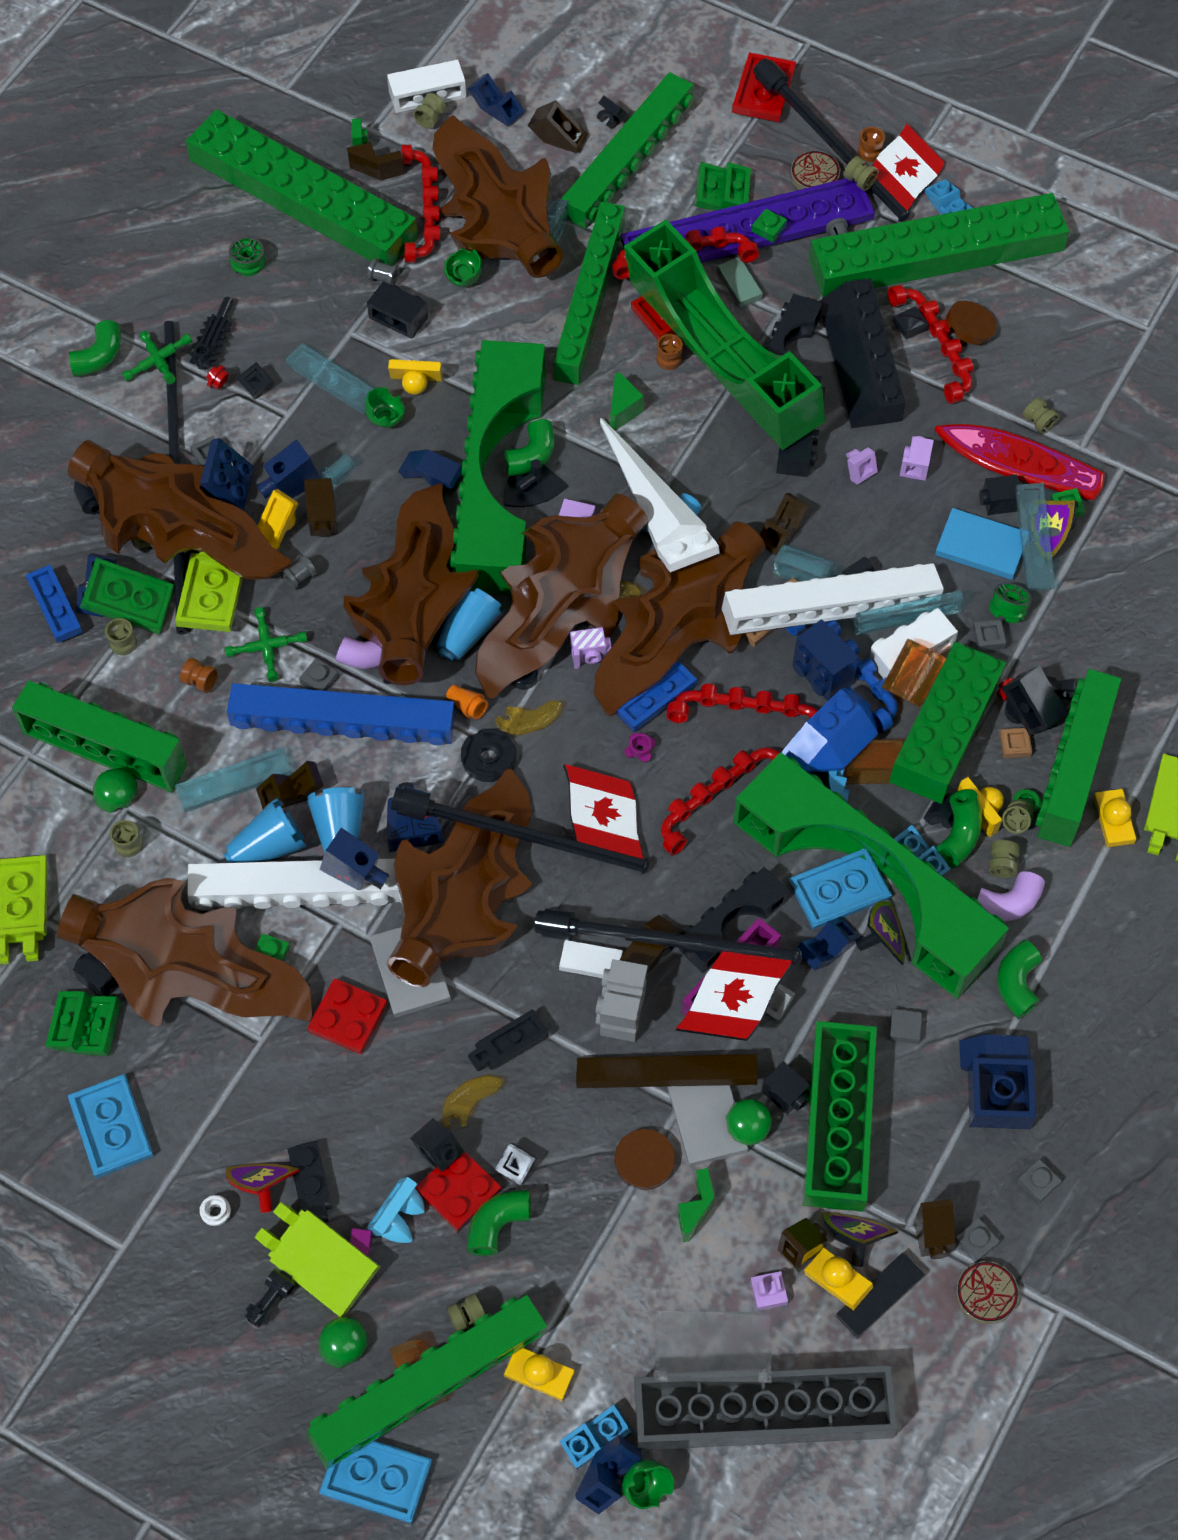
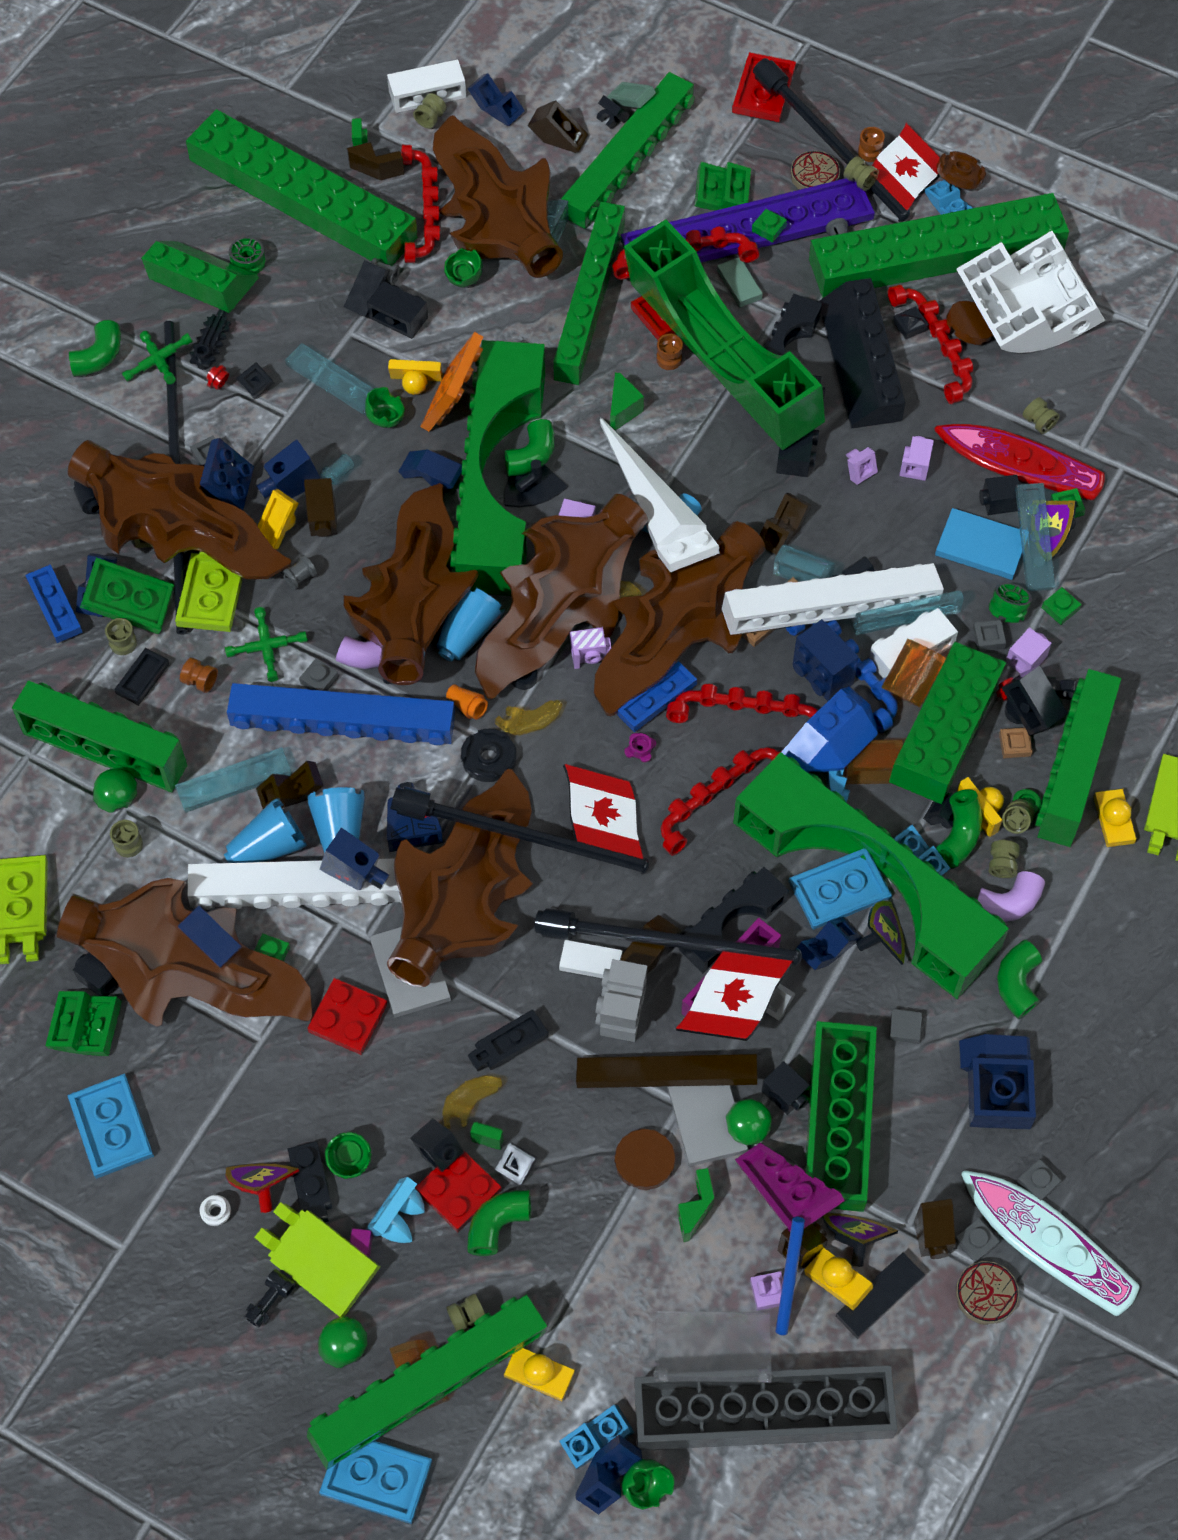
(142, 676): none -> black tile
(197, 274): none -> green slope
(209, 936): none -> dark blue tile
(348, 1155): none -> green hair
(365, 285): none -> black tile
(451, 385): none -> orange plate
(487, 1135): none -> green tile
(631, 94): none -> sand green tile
(787, 1186): none -> magenta wing
(790, 1275): none -> blue bar
(961, 170): none -> reddish brown tile
(1028, 651): none -> lavender brick
(1030, 296): none -> white slope
(1052, 1242): none -> light aqua piece
(1061, 606): none -> green plate

